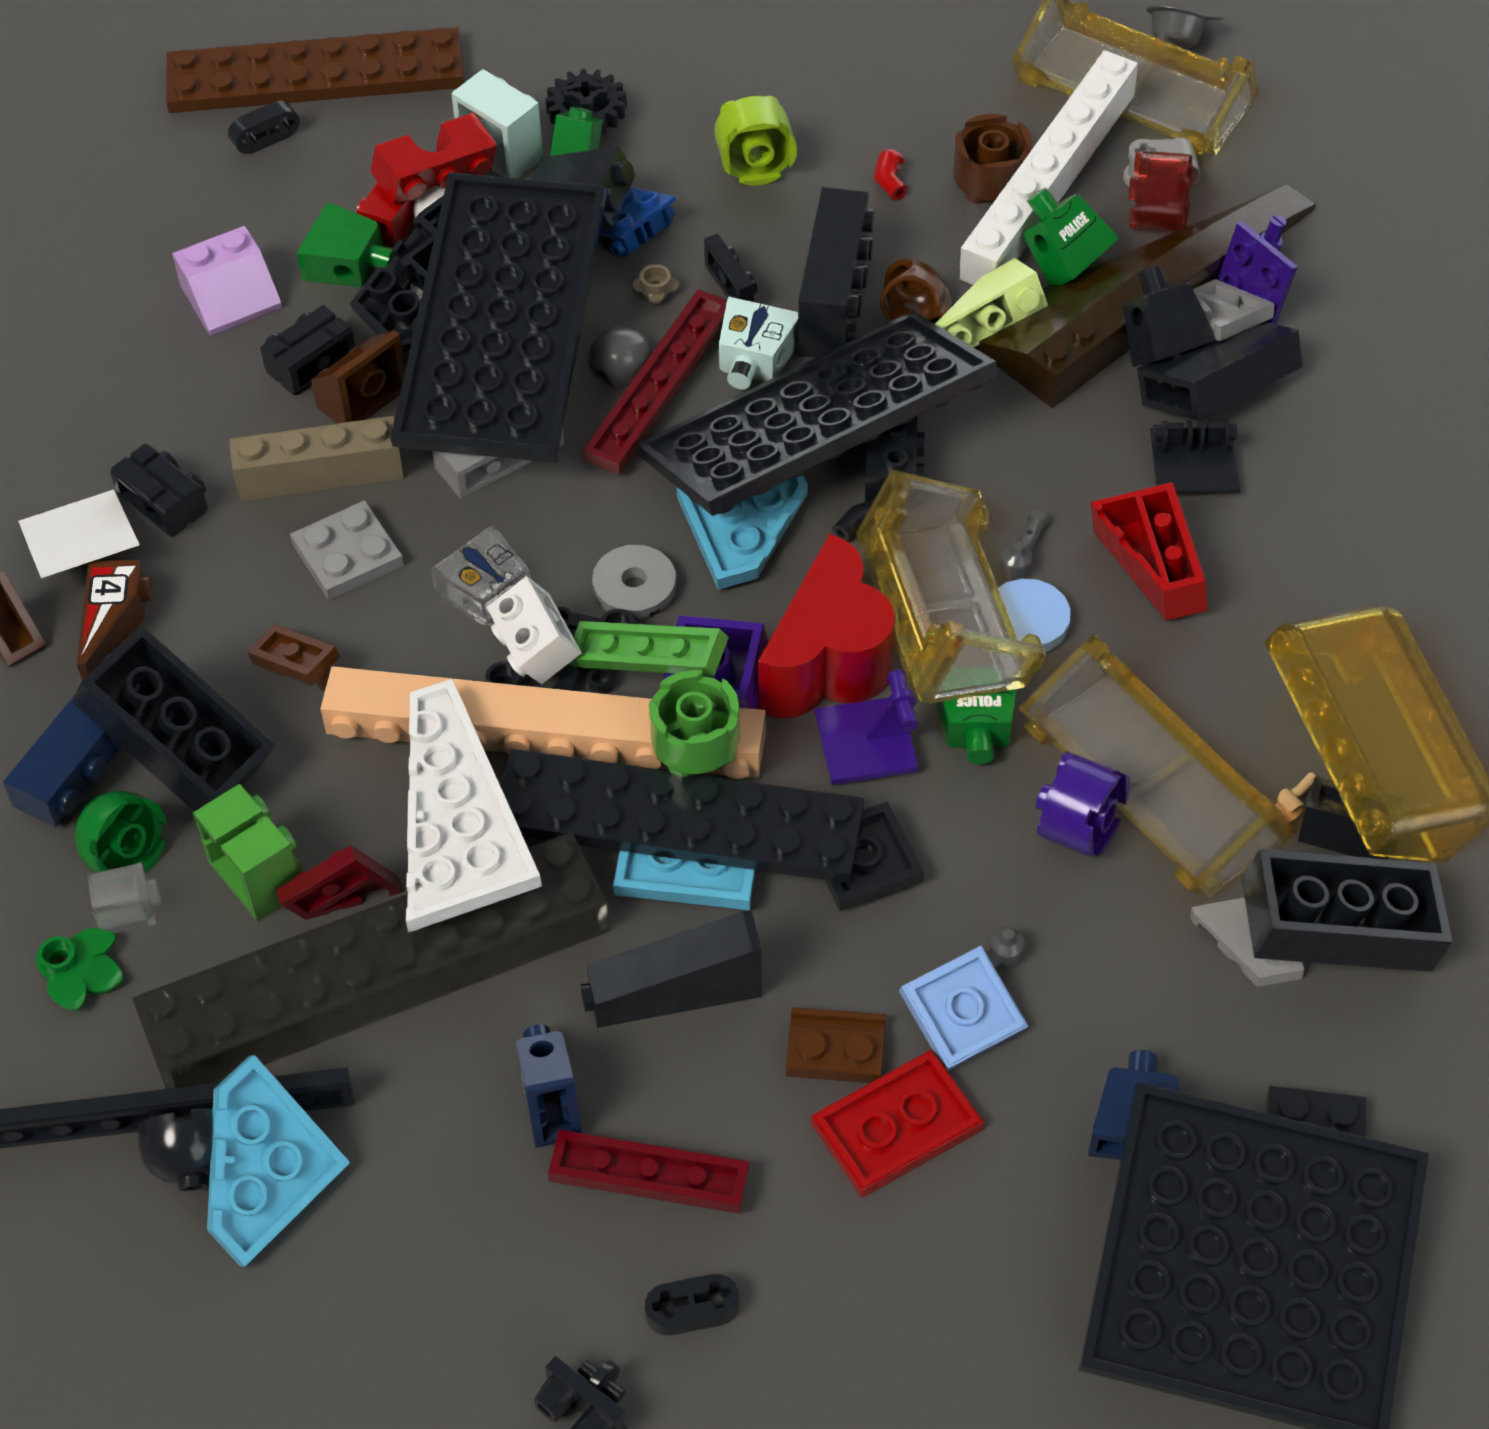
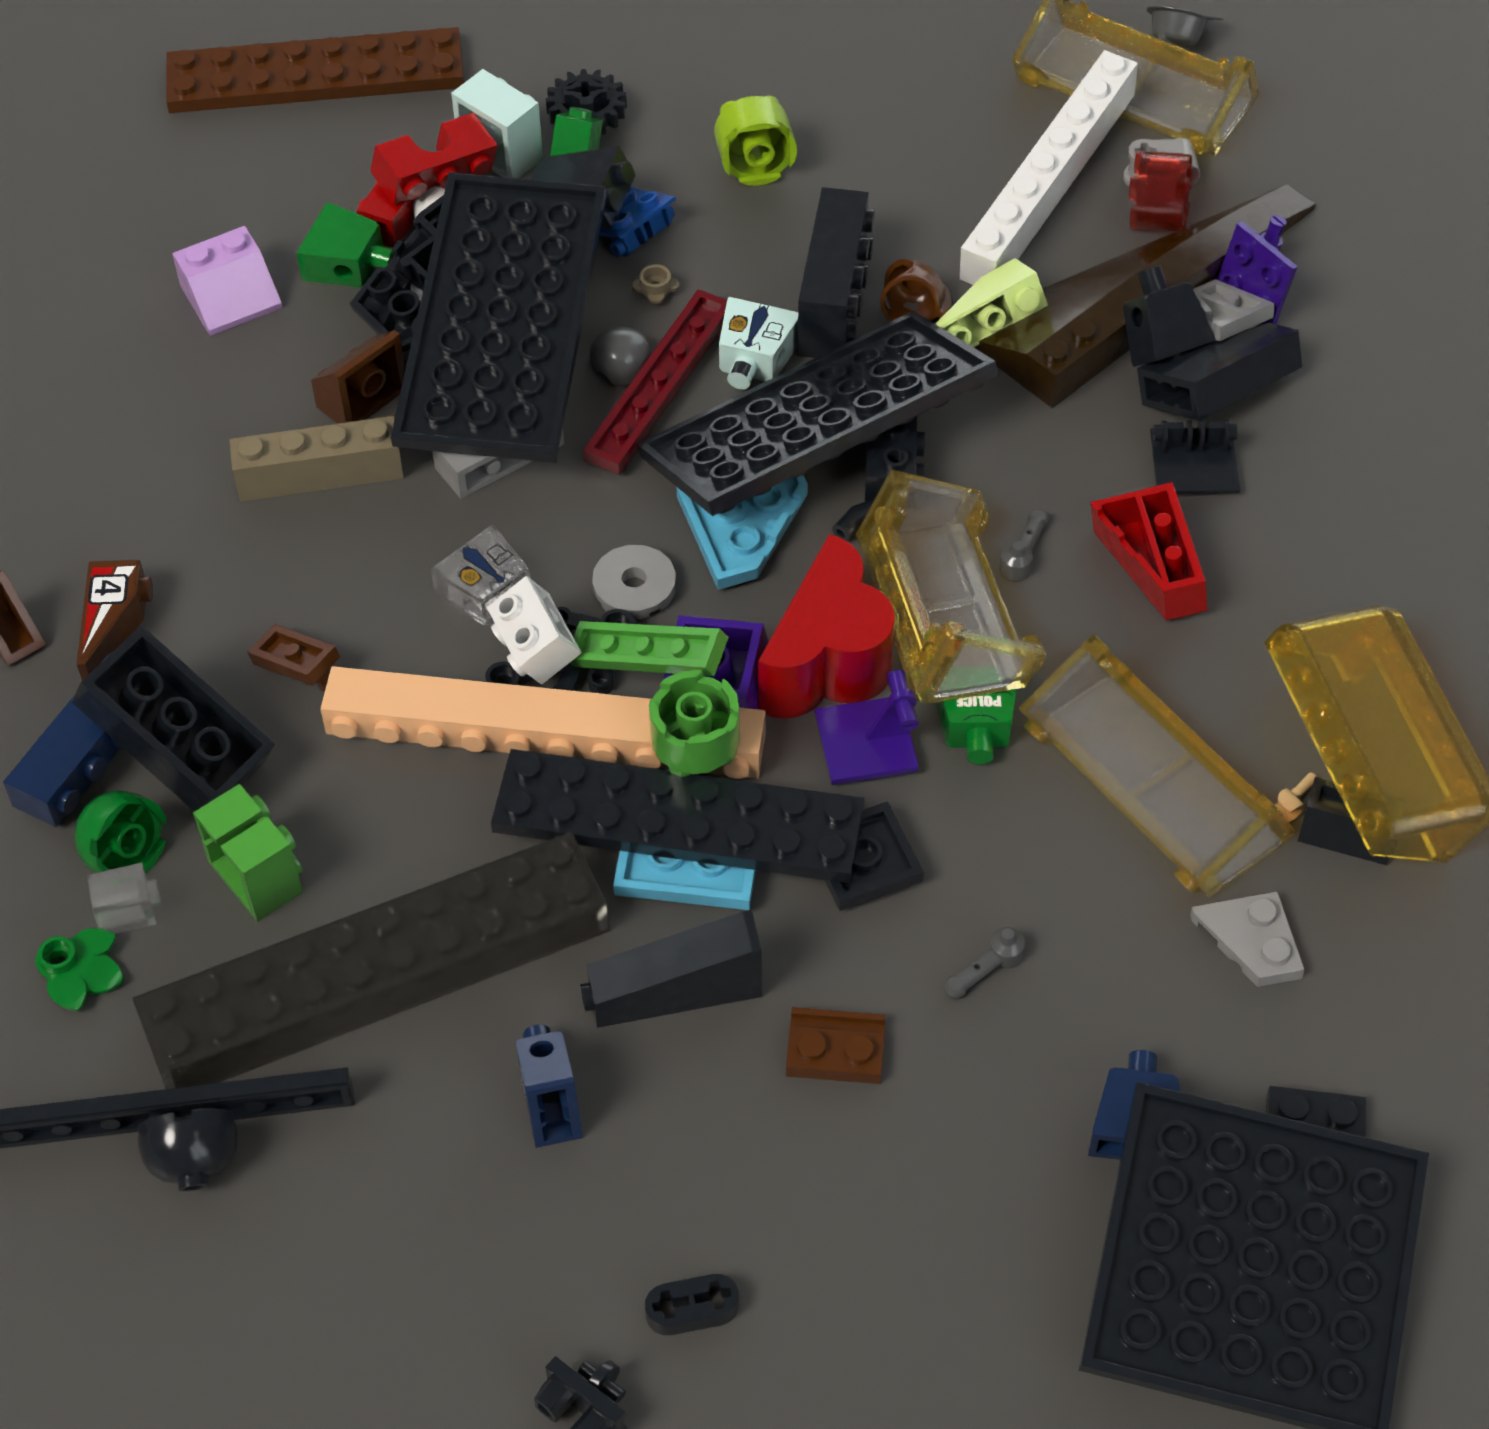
(78, 533): white sticker -> none
(160, 489): black brick -> none
(262, 1161): medium azure plate -> none
(263, 127): black beam -> none
(306, 348): black brick -> none
(336, 884): dark red wing -> none
(346, 550): light grey plate -> none
(459, 824): white wing -> none
(649, 1171): dark red plate -> none
(726, 270): black plate -> none
(886, 176): red arm -> none
(896, 1123): red tile -> none
(963, 1008): light blue tile -> none
(989, 155): reddish brown brick -> none
(1037, 610): light blue tile -> none
(1065, 236): green torso -> none
(1082, 805): dark purple brick -> none
(1346, 910): black brick -> none

